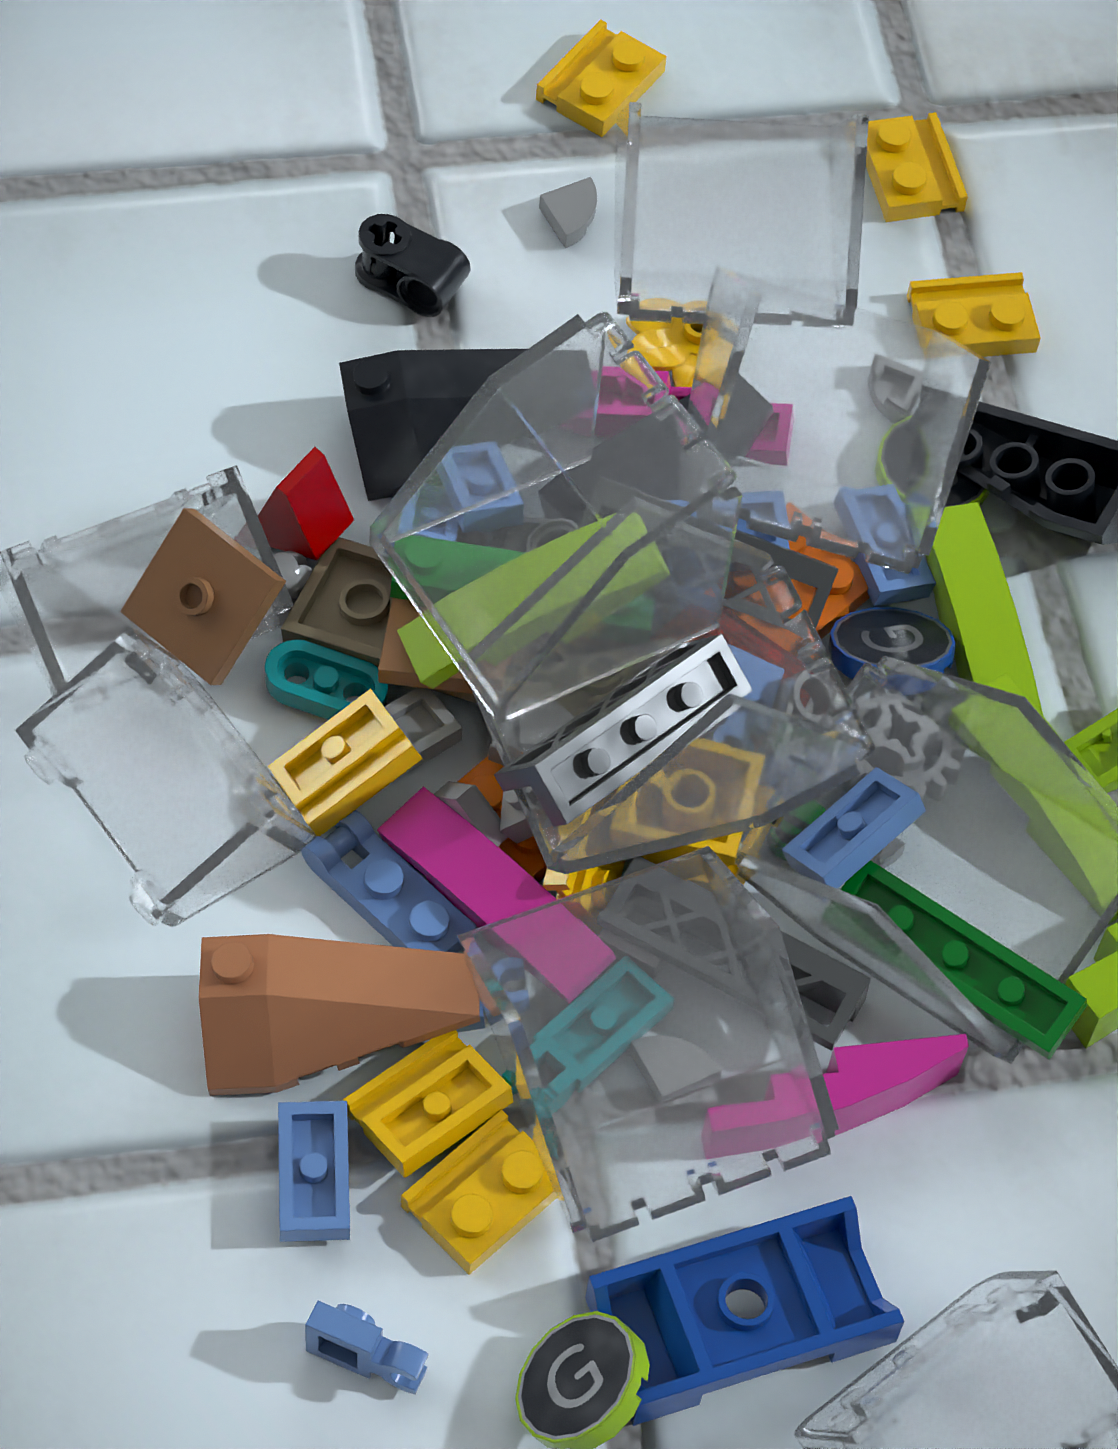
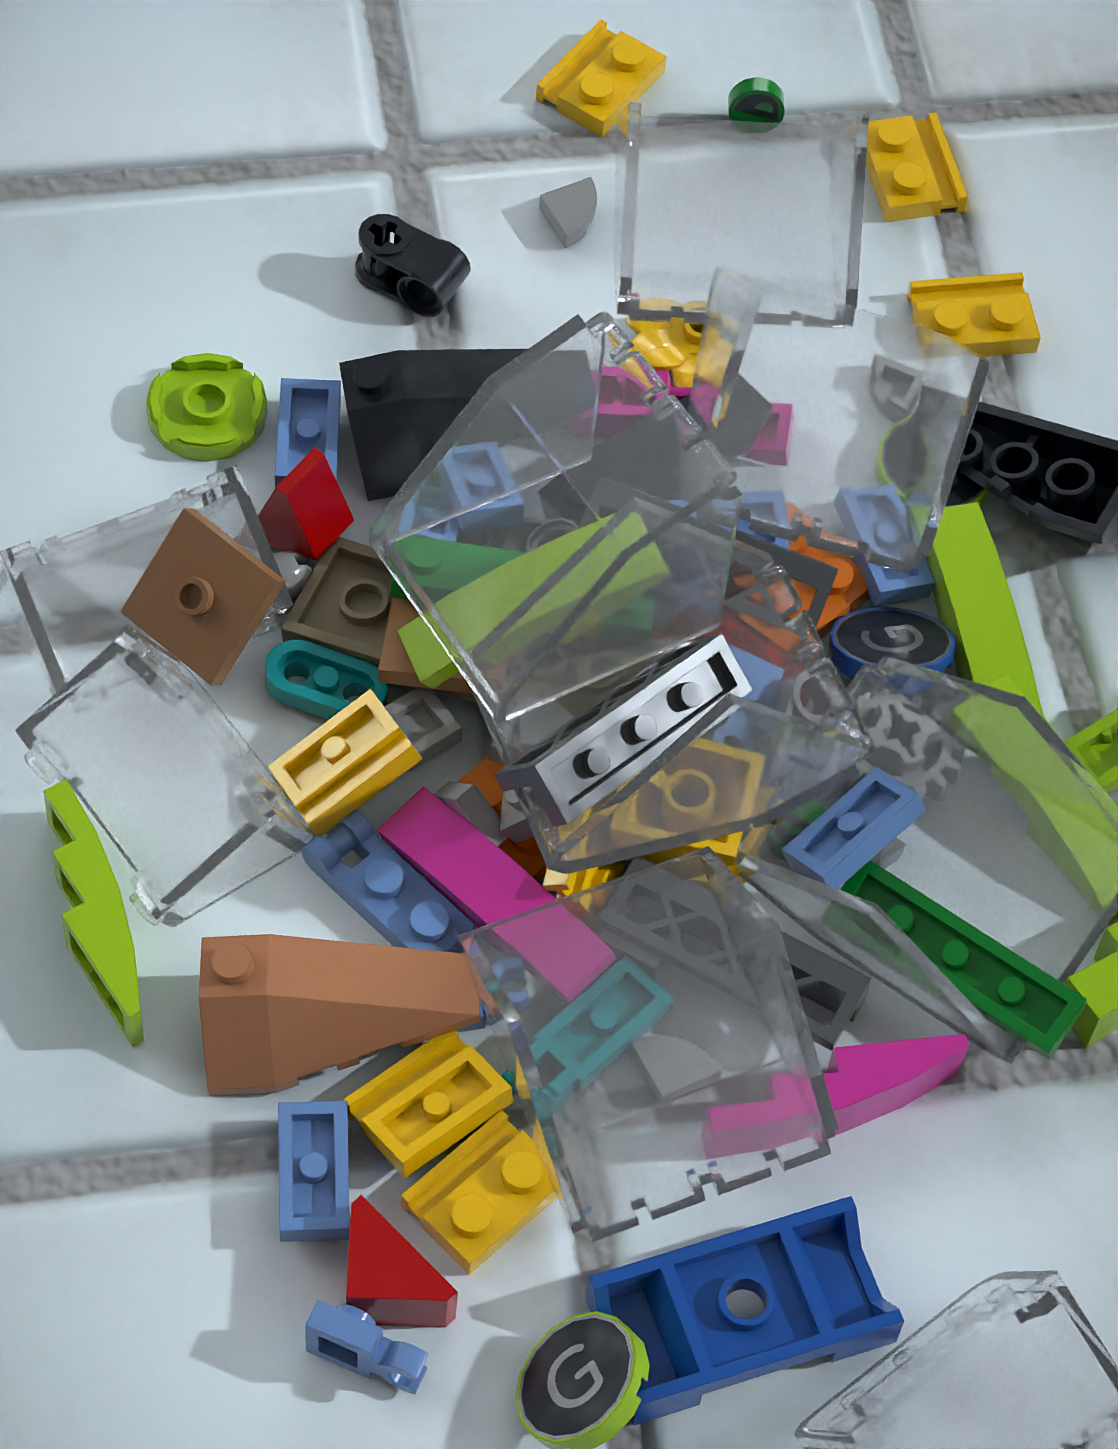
(97, 923): none -> lime slope
(207, 407): none -> lime tile
(307, 420): none -> medium blue plate
(391, 1276): none -> red slope
(756, 101): none -> green tile

